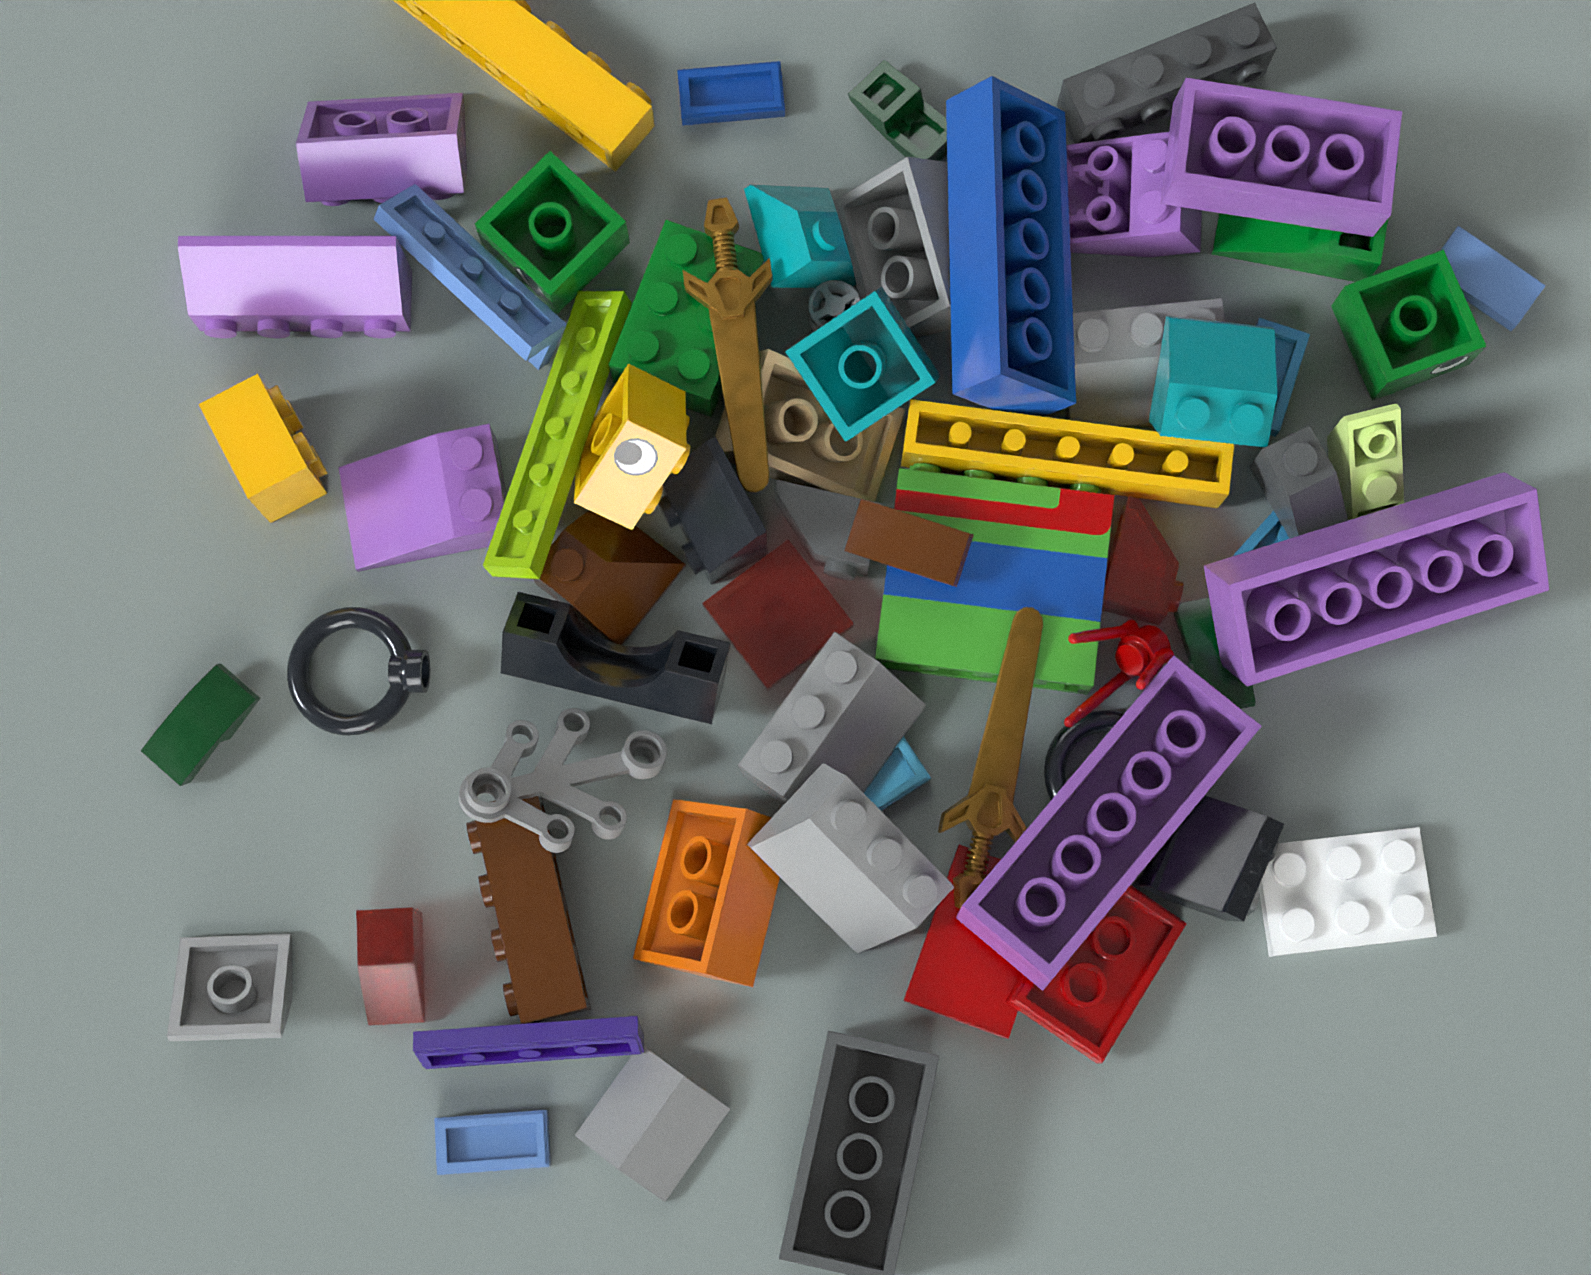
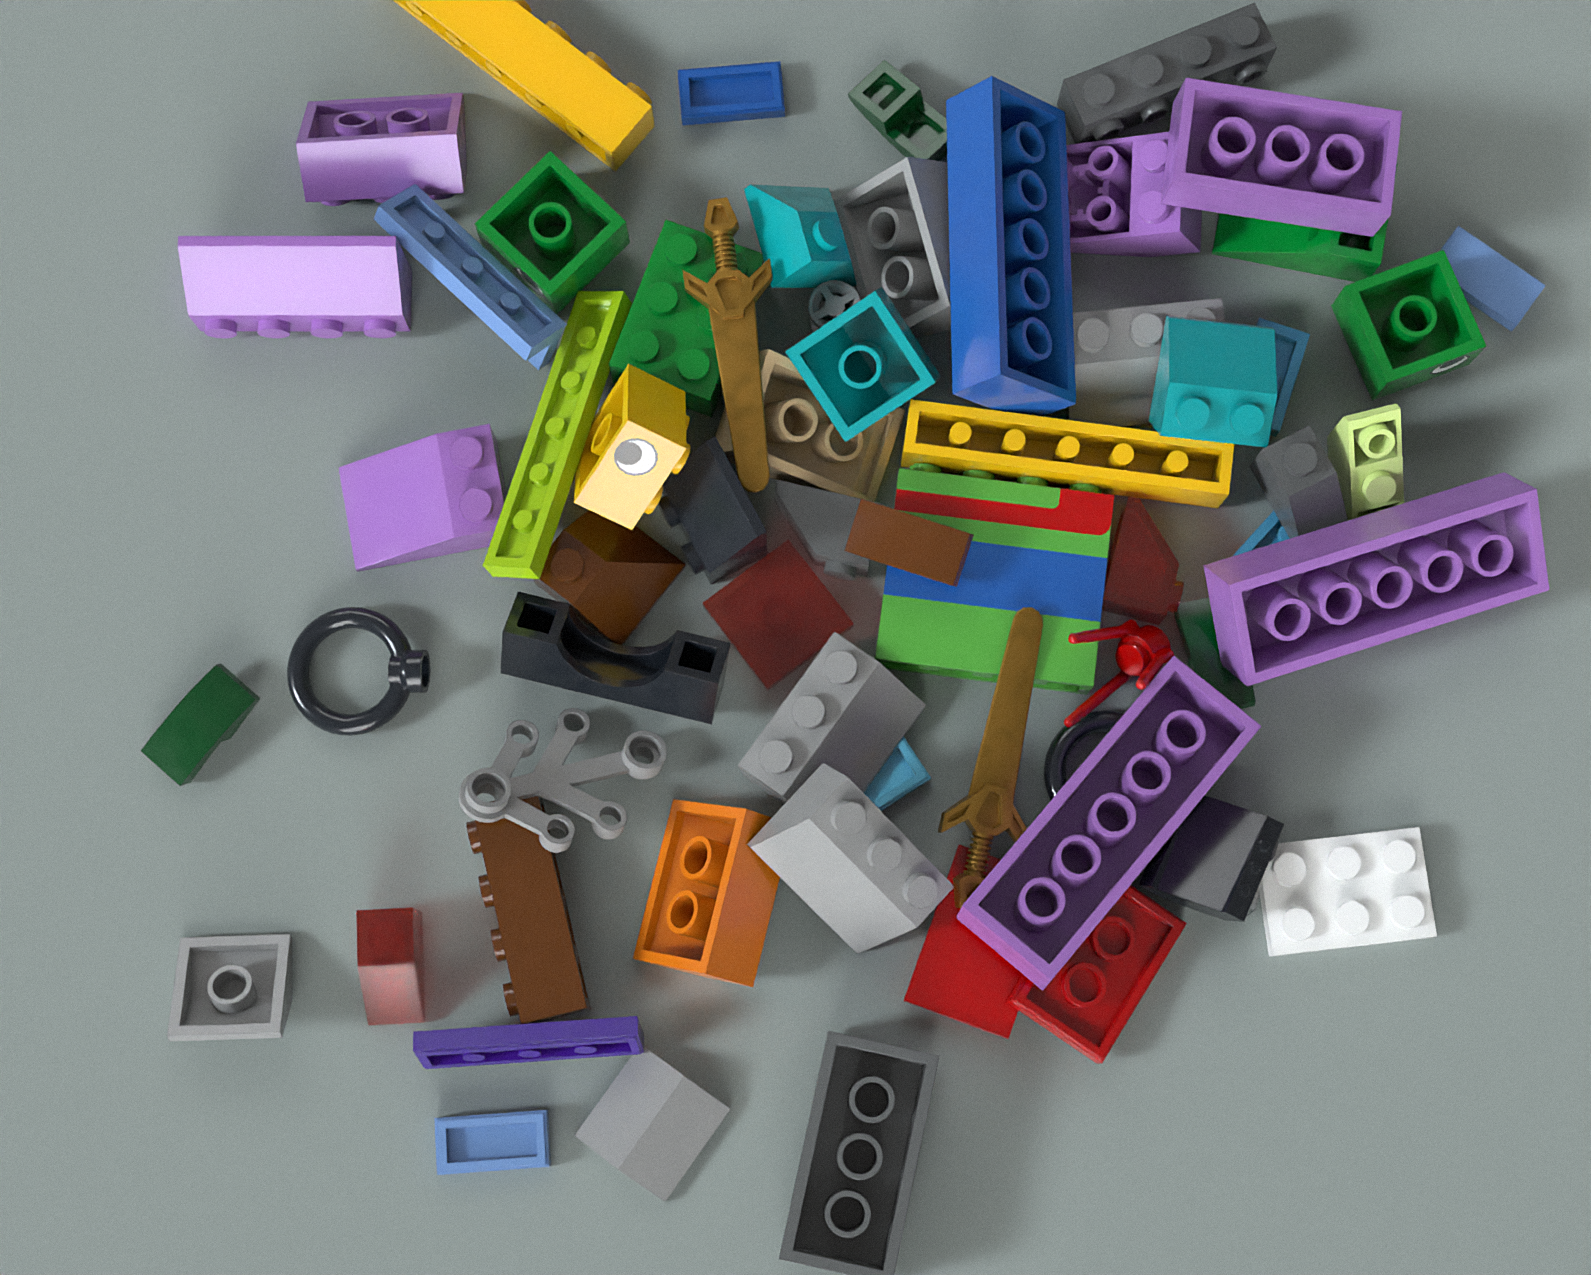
(261, 445): yellow brick -> none

